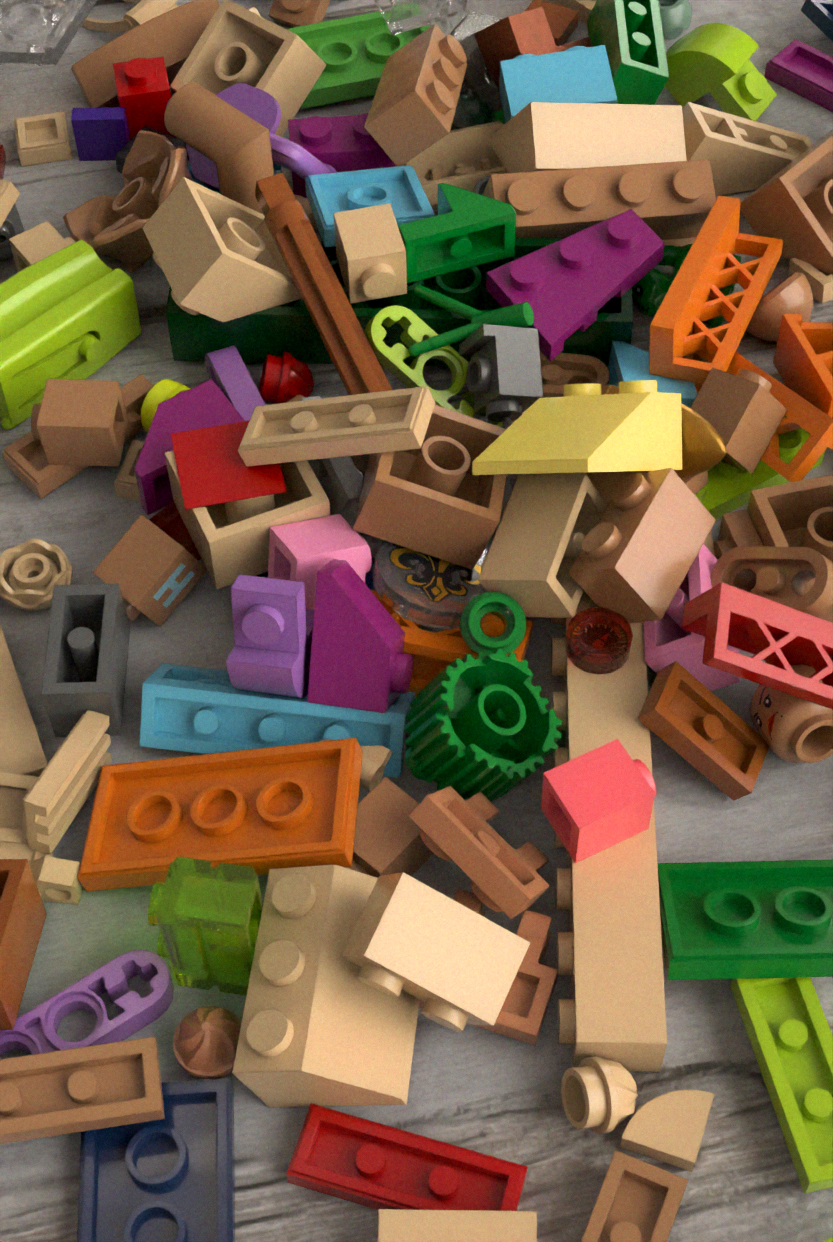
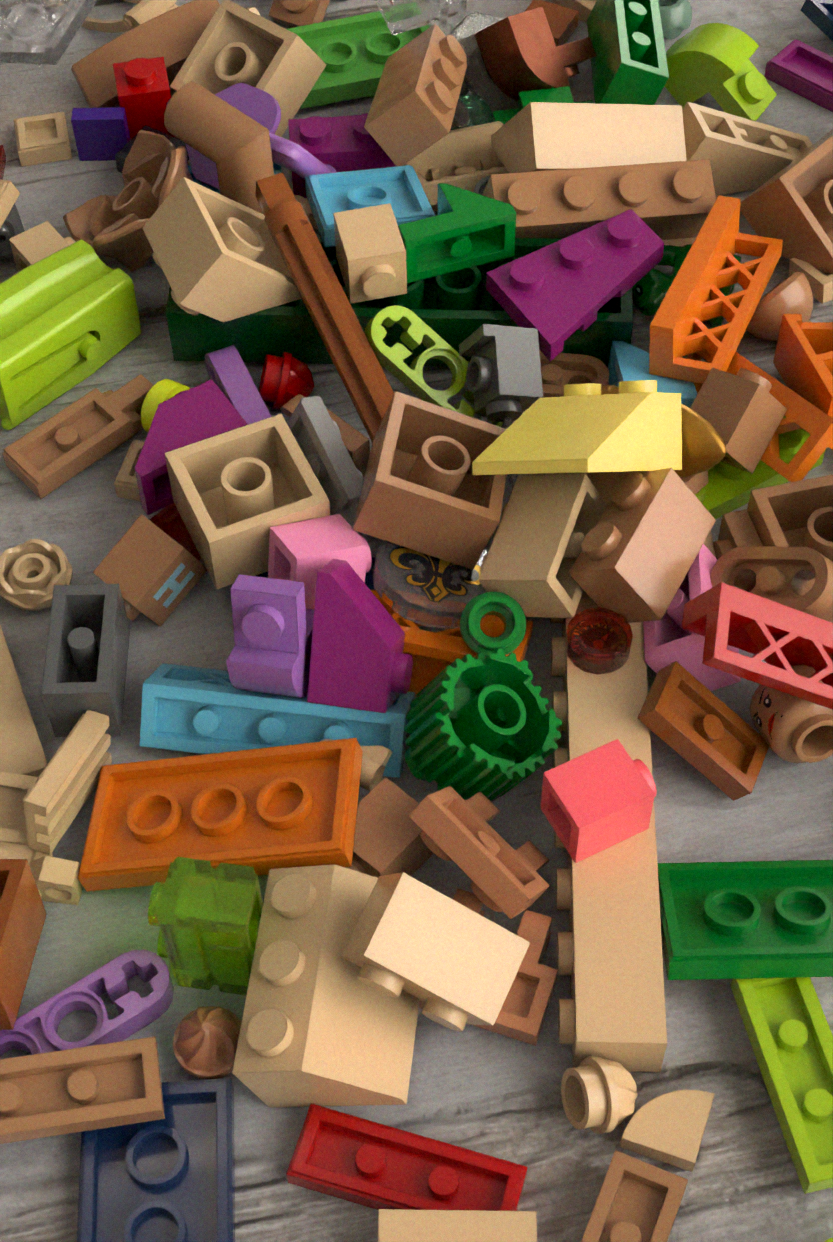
(81, 422): medium nougat brick -> none
(214, 471): red sticker -> none
(337, 426): tan tile -> none
(515, 315): green plant -> none
(559, 77): medium azure brick -> none

